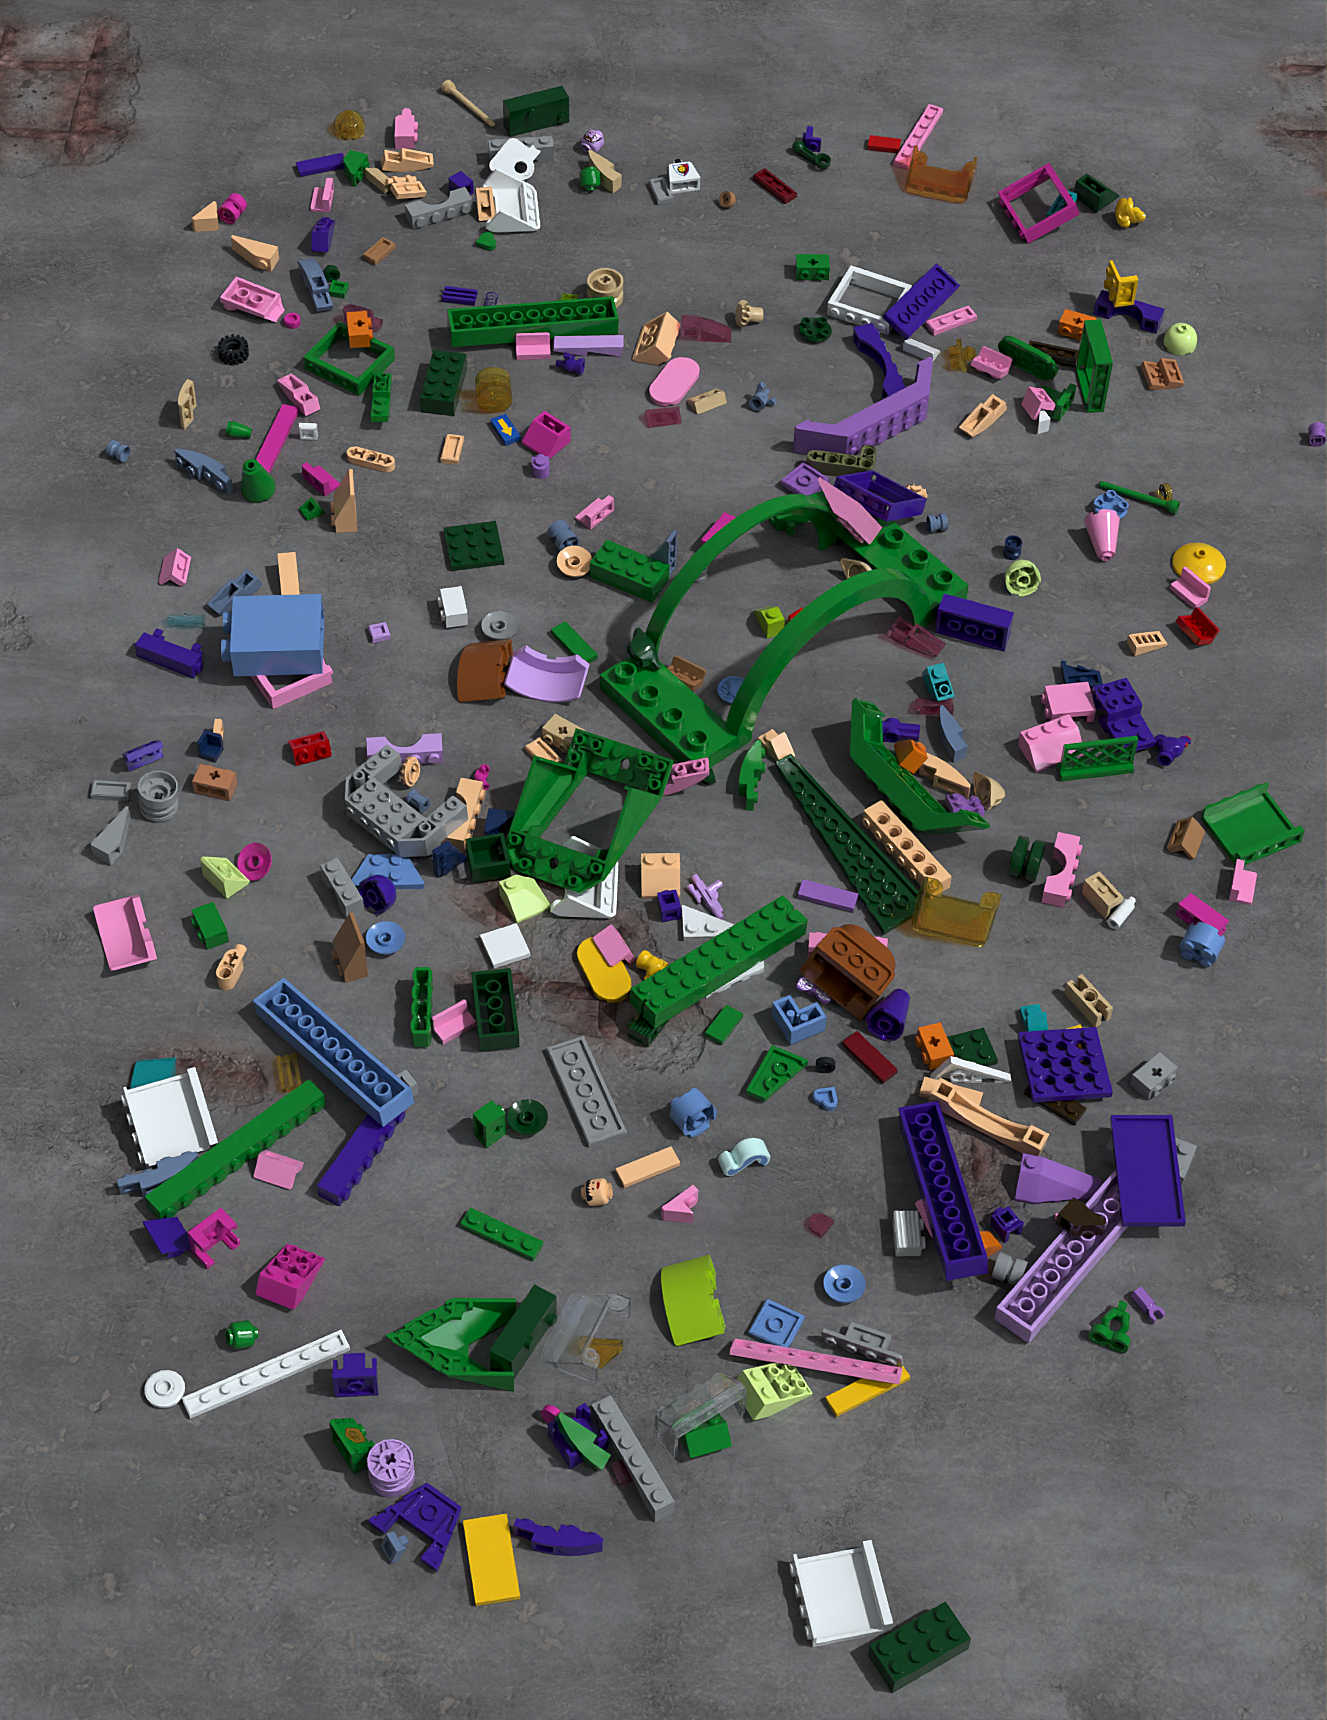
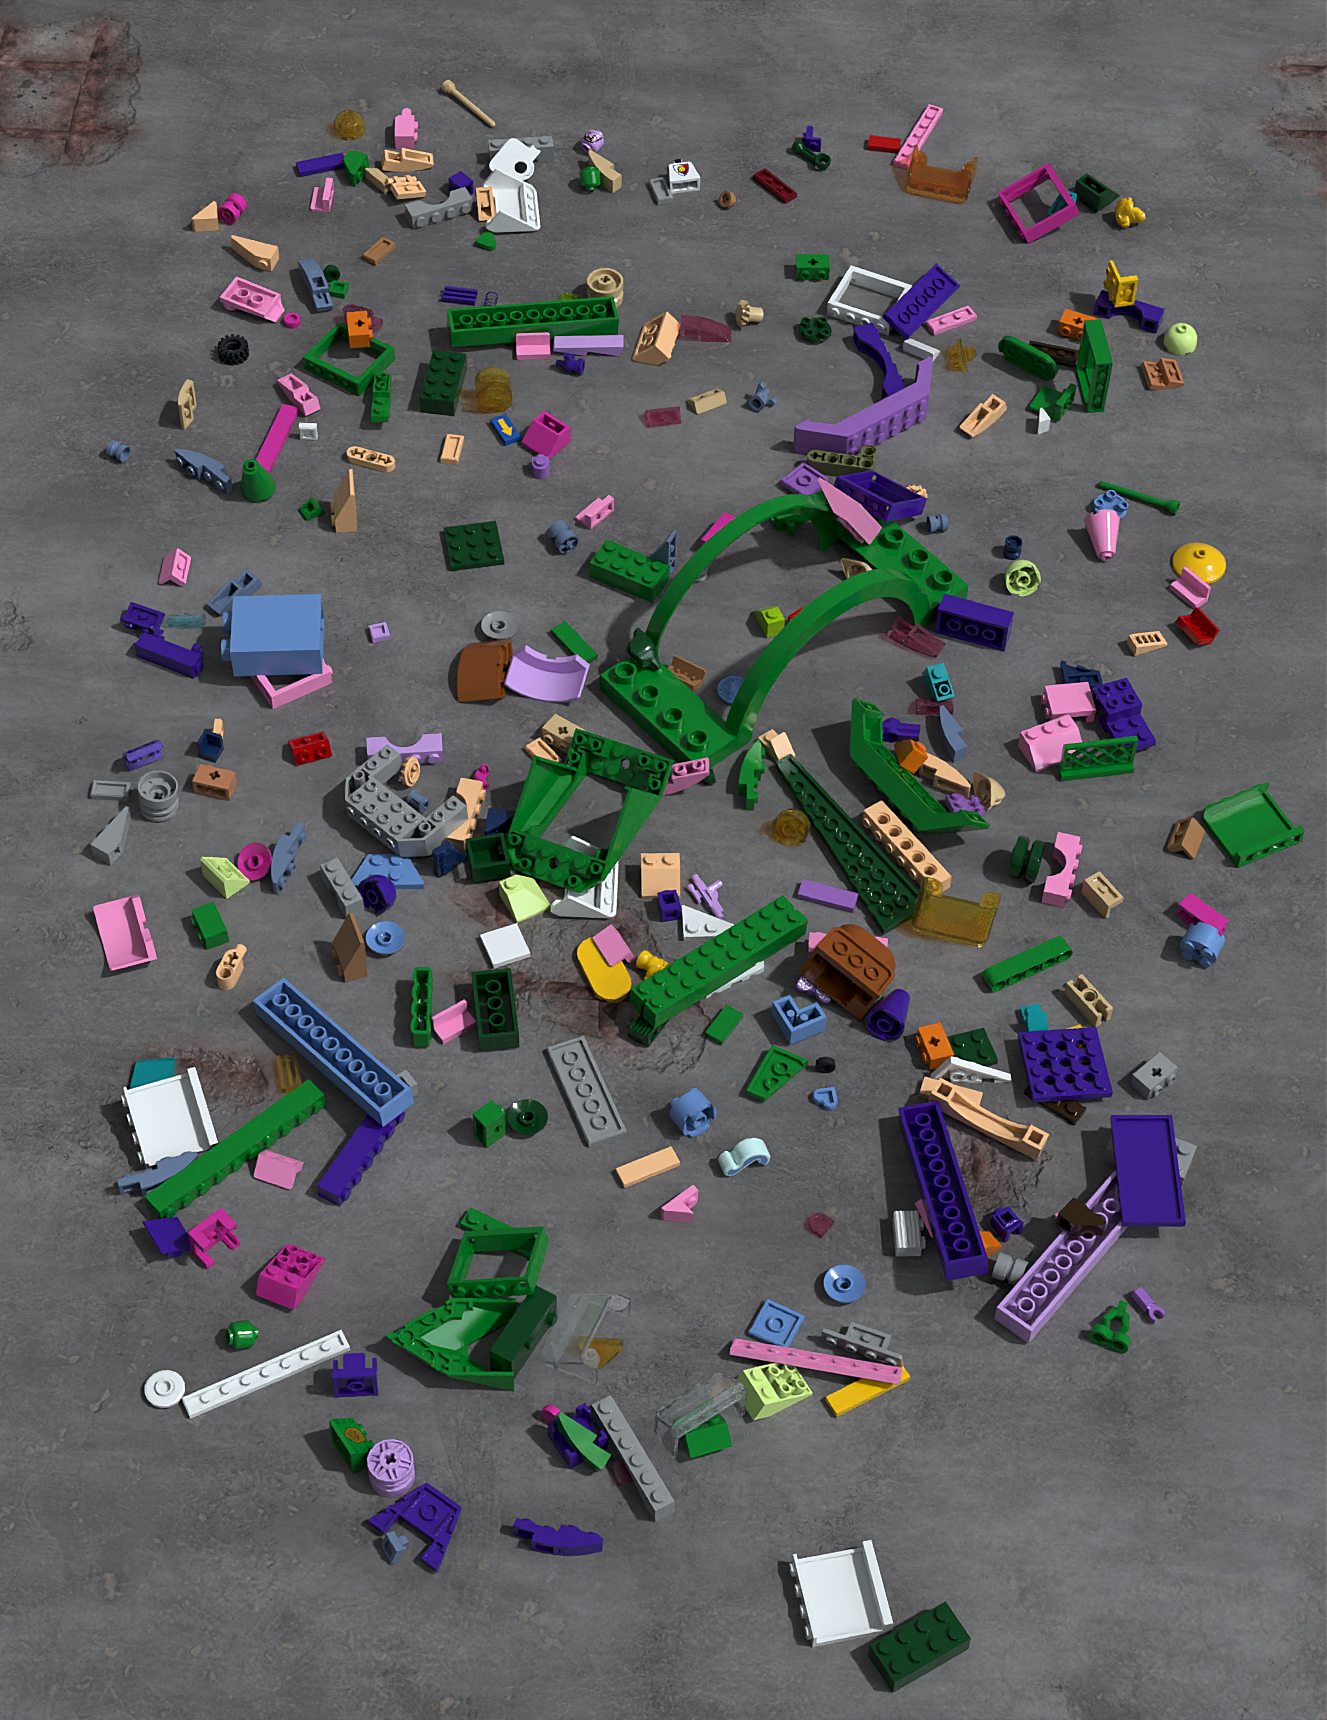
(143, 618): none -> dark purple bracket
(238, 430): green cone -> none
(283, 856): none -> sand blue slope
(288, 573): light nougat slope -> none
(319, 479): dark pink panel -> none
(322, 234): dark purple slope -> none
(453, 606): white brick -> none
(491, 1559): yellow tile -> none
(495, 1241): none -> green window
(536, 111): dark green brick -> none
(574, 555): light nougat dish -> none
(597, 1192): light nougat head -> none
(674, 381): bright pink tile -> none
(690, 1300): lime panel -> none
(791, 827): none -> clear yellow cylinder
(870, 1057): dark red tile -> none
(992, 362): bright pink bracket -> none
(1027, 963): none -> green beam
(1035, 400): bright pink panel -> none
(1047, 1181): medium lavender wedge -> none
(1121, 913): white cylinder -> none
(1165, 491): clear yellow tile -> none
(1170, 748): dark purple animal -> none
(1242, 884): bright pink panel -> none
(1317, 434): medium lavender wheel -> none

